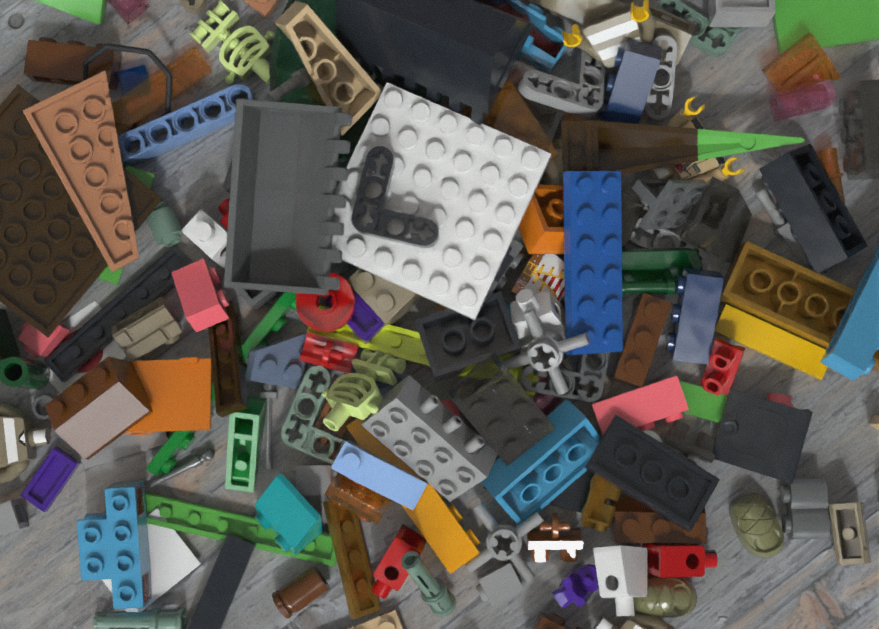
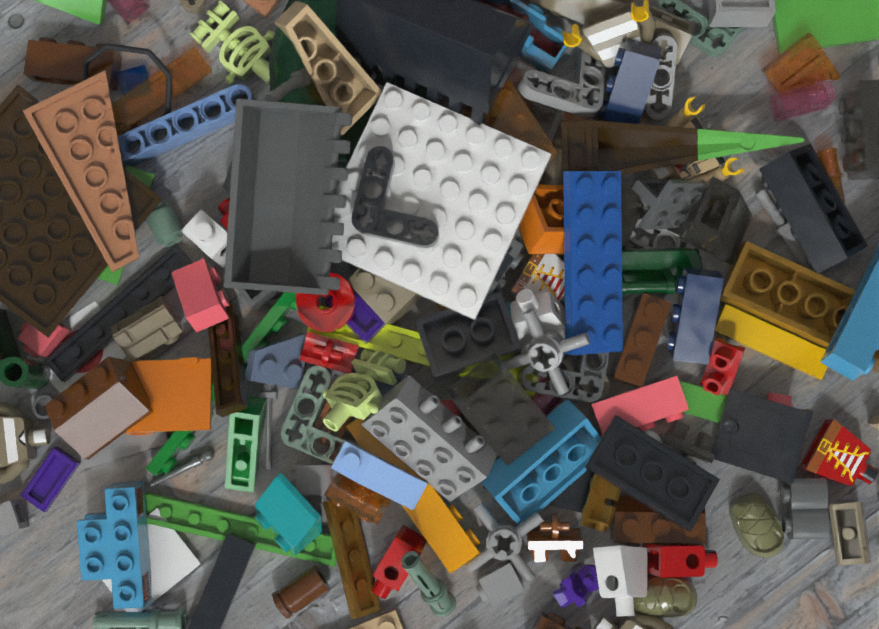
(838, 456): none -> torso

